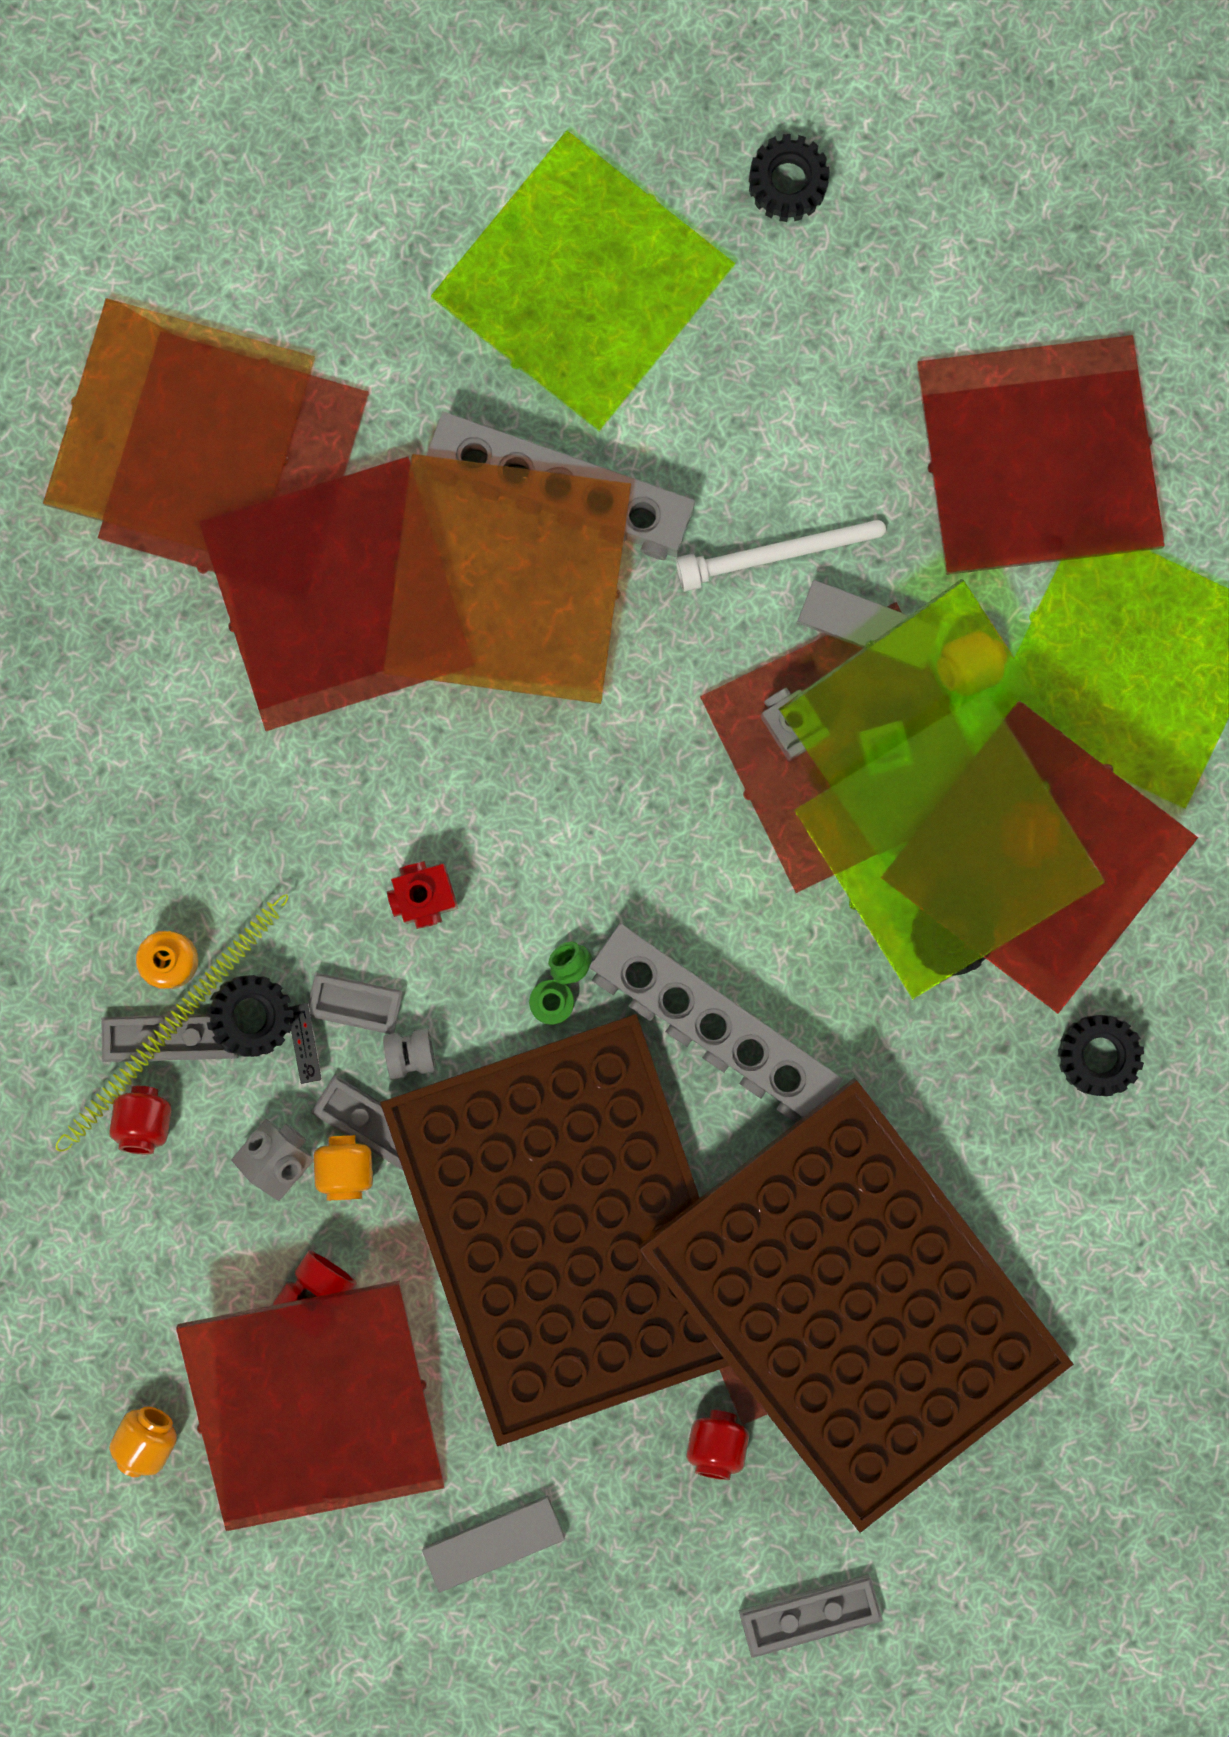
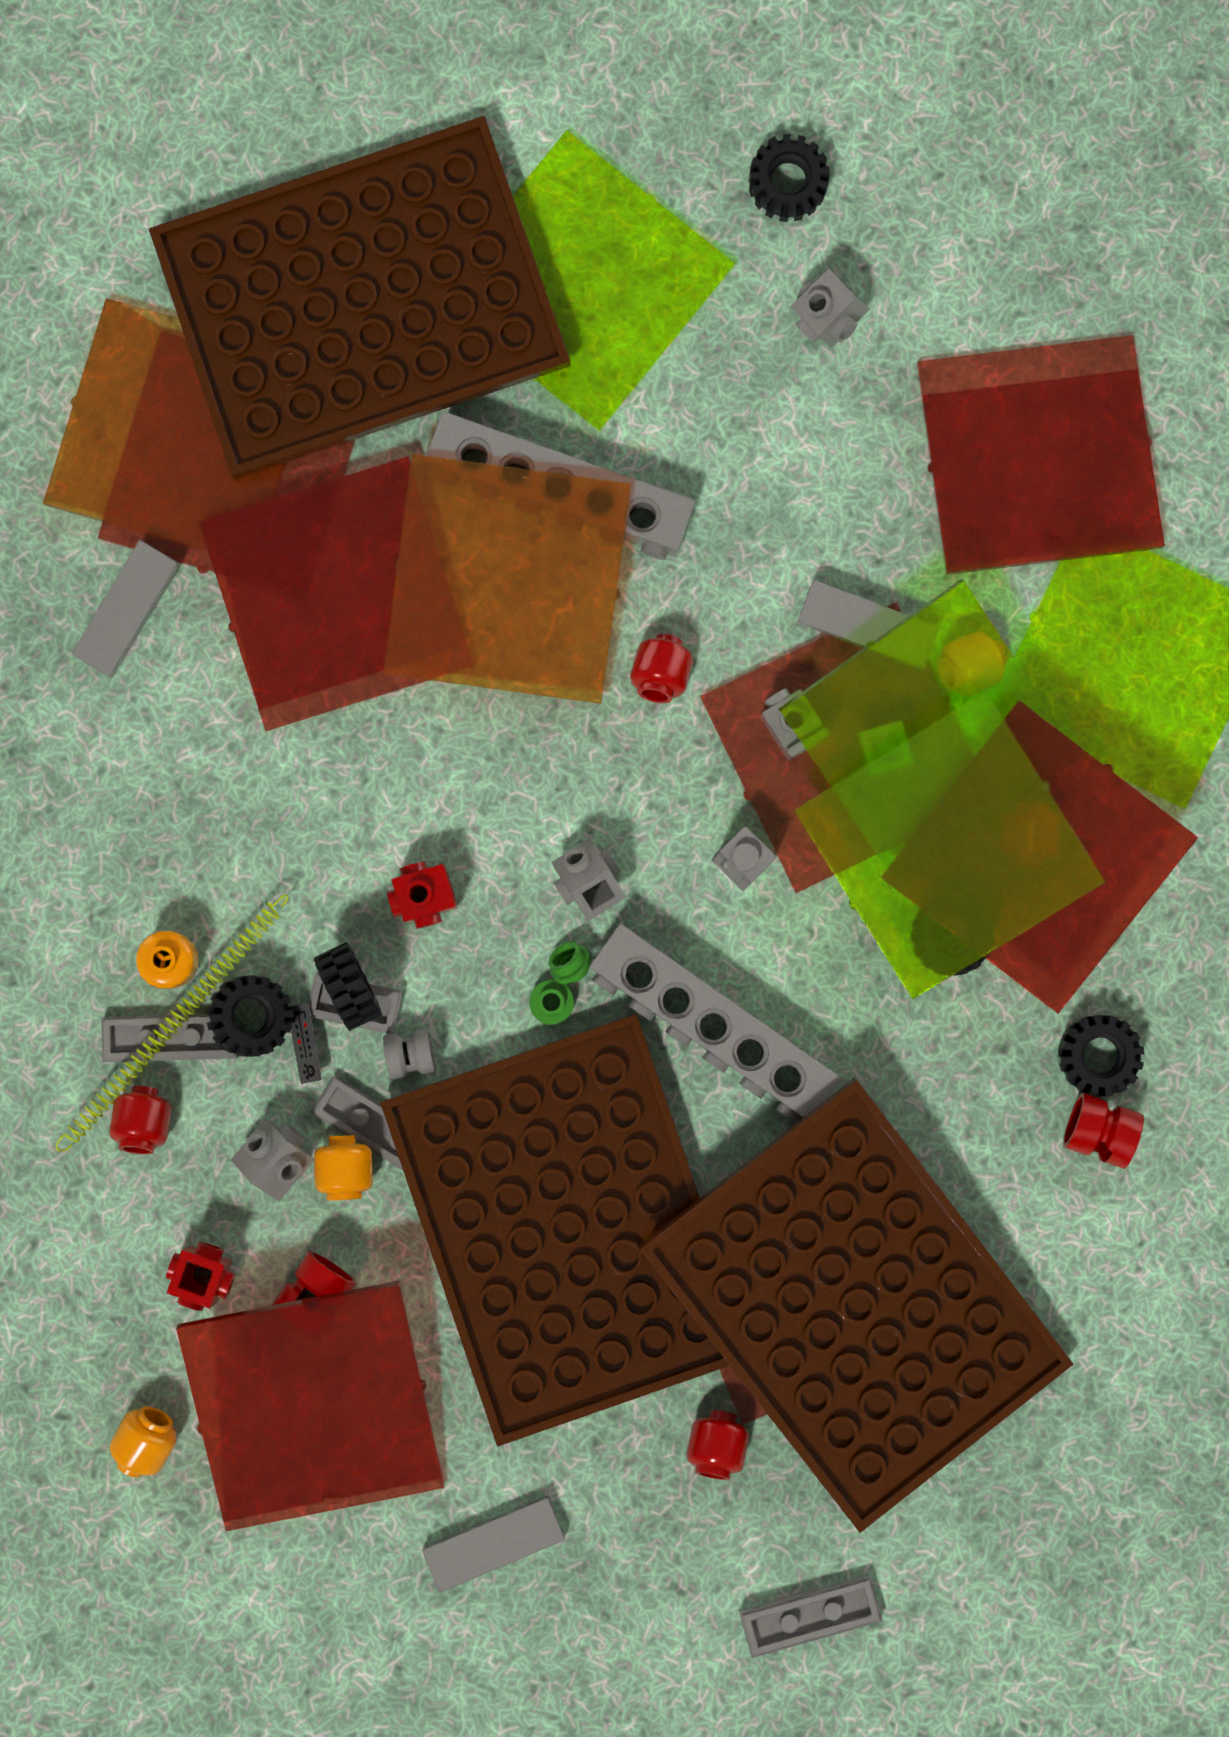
(125, 609): none -> light grey tile
(185, 1284): none -> red brick
(347, 986): none -> black tyre
(359, 297): none -> reddish brown plate
(588, 879): none -> light grey brick
(661, 668): none -> red head
(697, 570): white piece -> none
(744, 858): none -> light grey brick
(828, 309): none -> light grey brick
(1106, 1131): none -> red wheel

